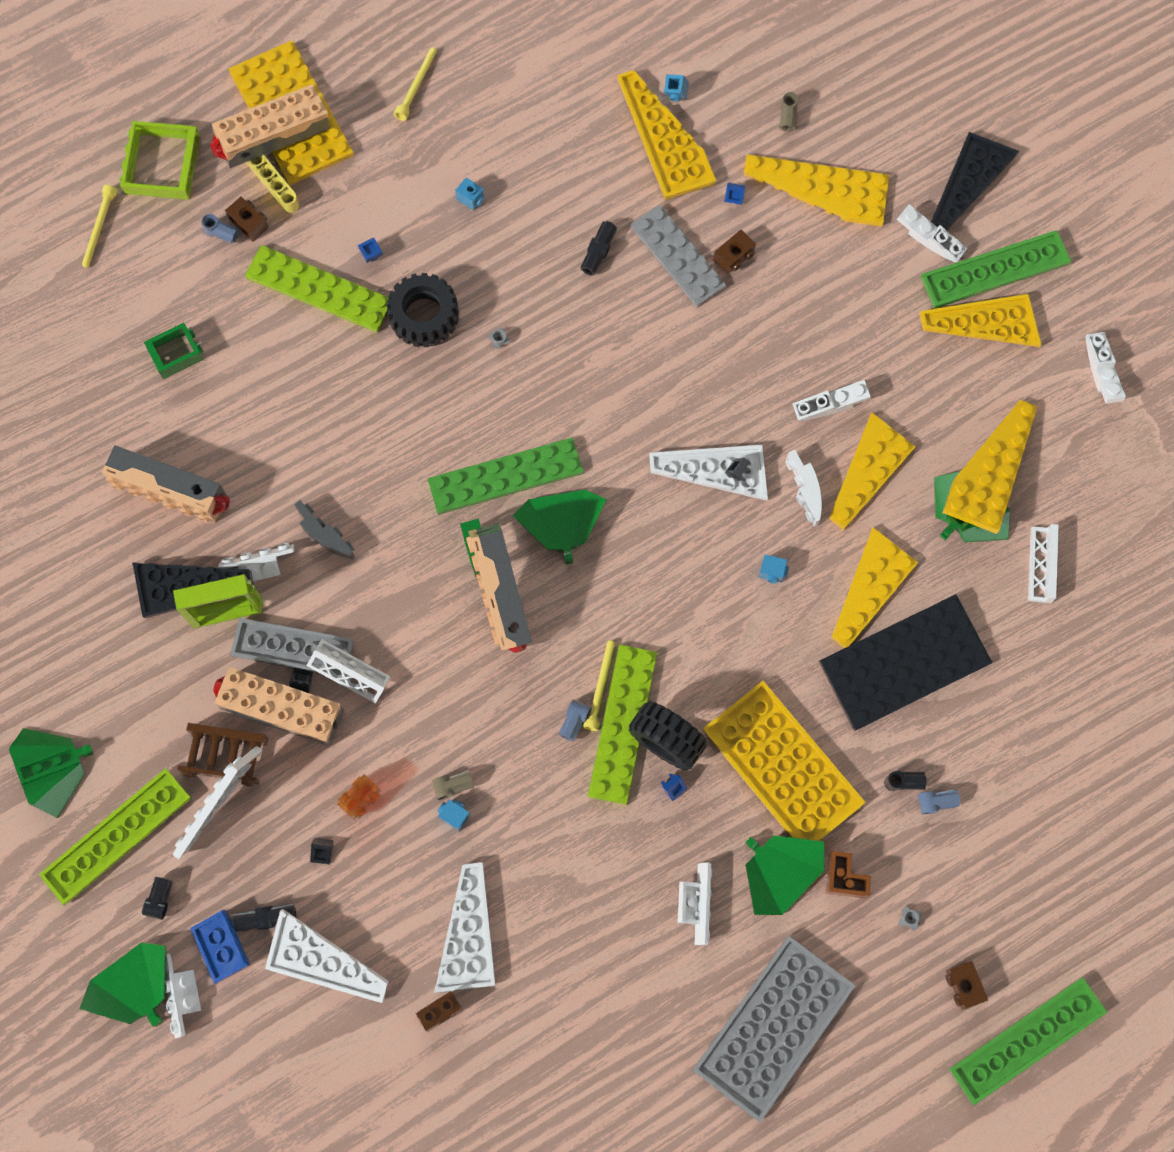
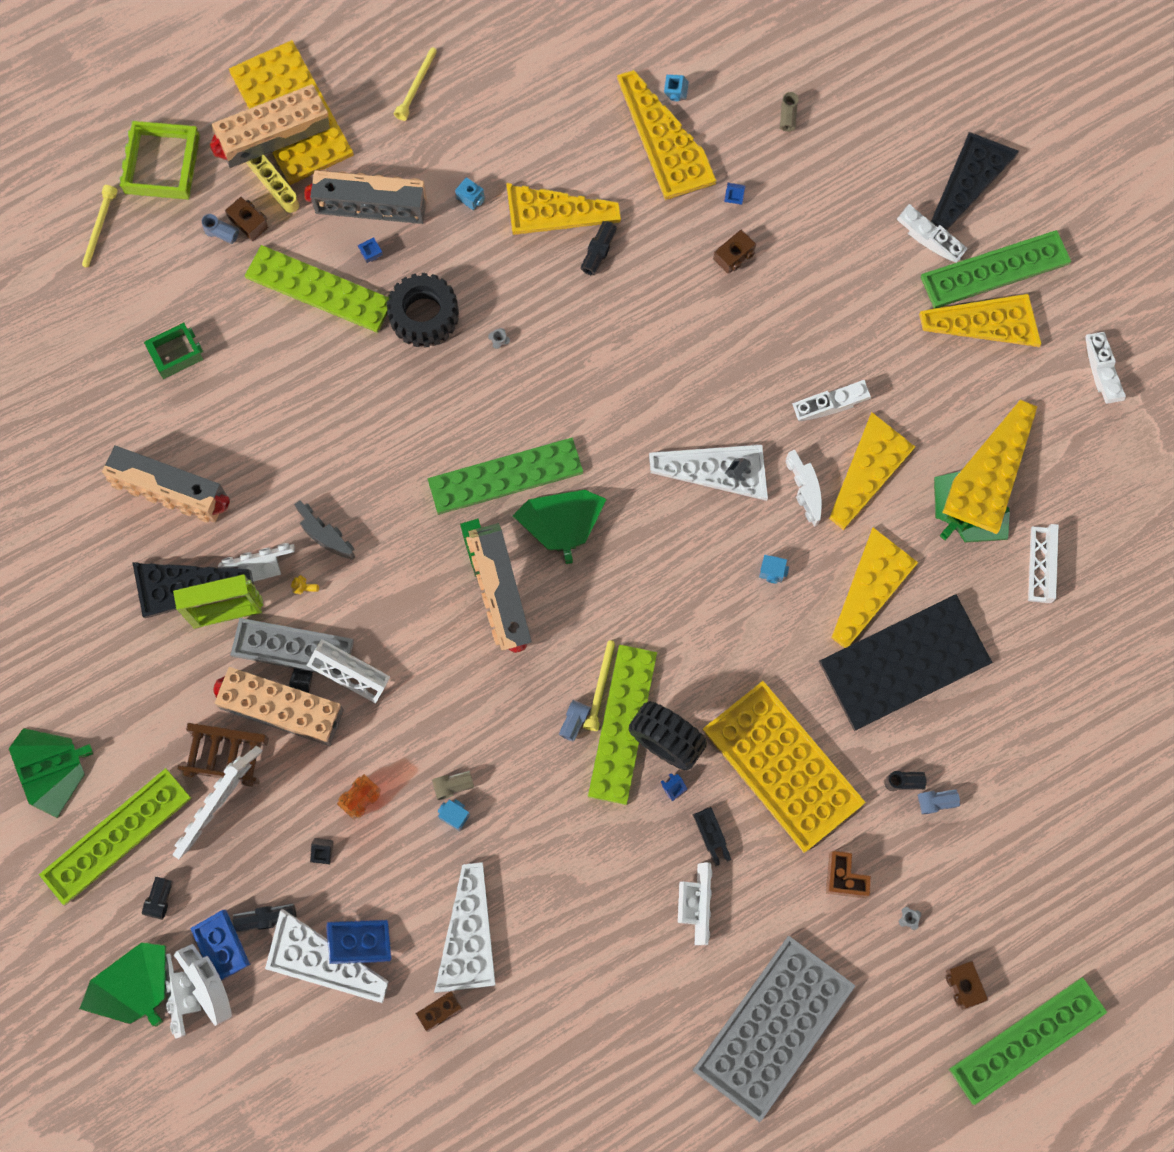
(208, 984): none -> white slope
(299, 585): none -> yellow plate
(358, 941): none -> blue tile
(367, 196): none -> dark grey piece
(552, 210): none -> yellow wing
(678, 256): light grey plate -> none
(711, 834): none -> black hinge
(782, 872): green panel -> none
(844, 192): yellow wing -> none

